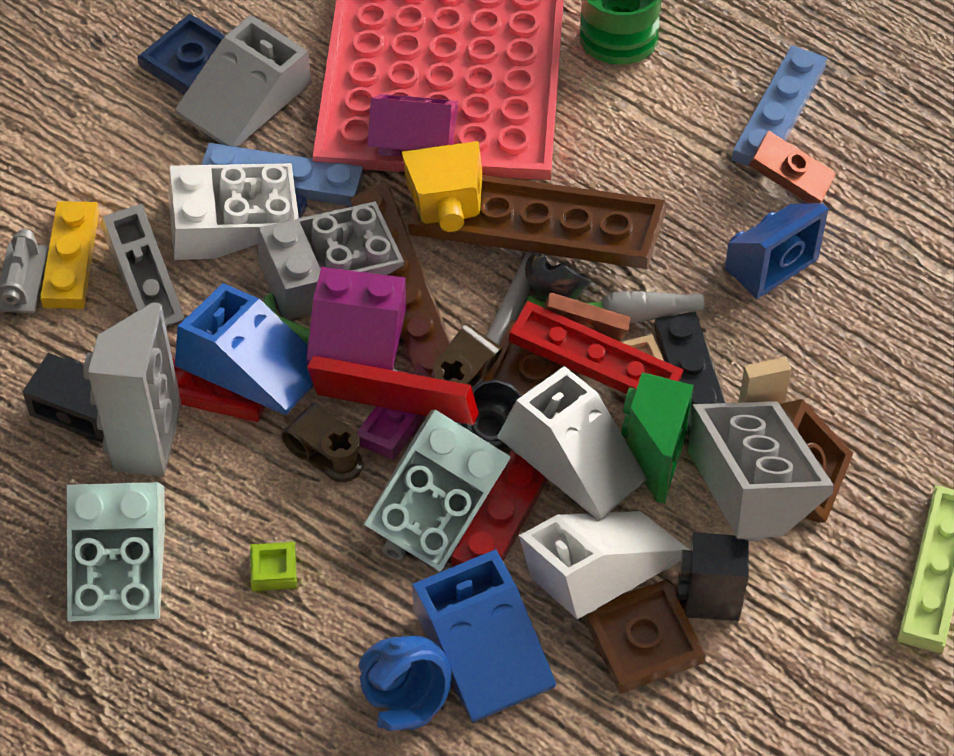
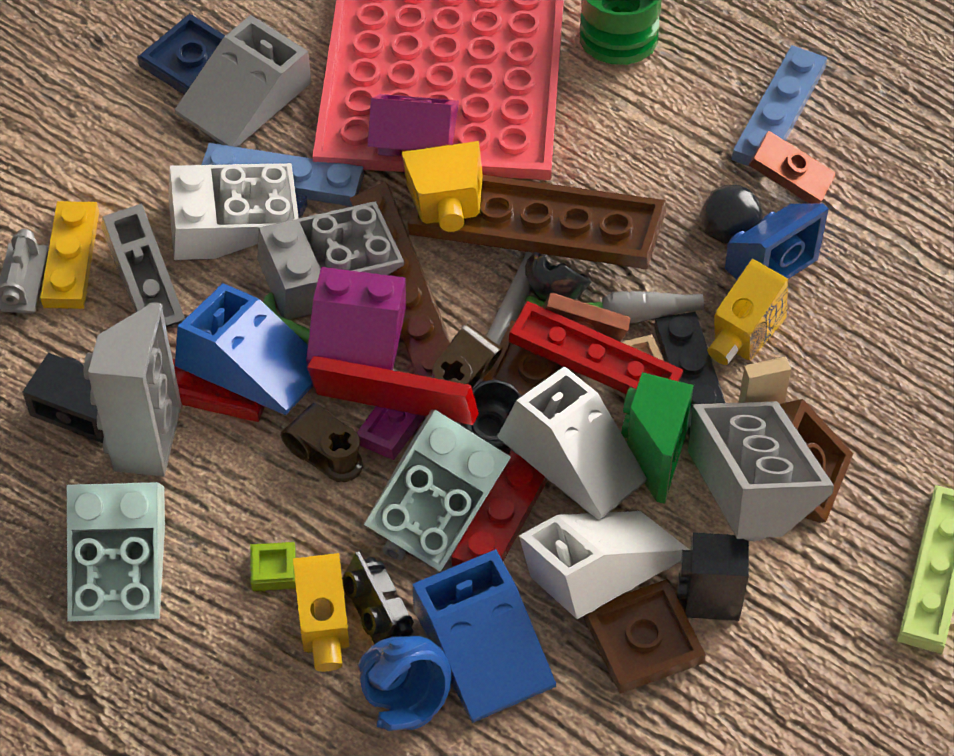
(322, 609): none -> yellow torso
(367, 586): none -> black hinge
(730, 212): none -> black hair
(749, 313): none -> yellow torso

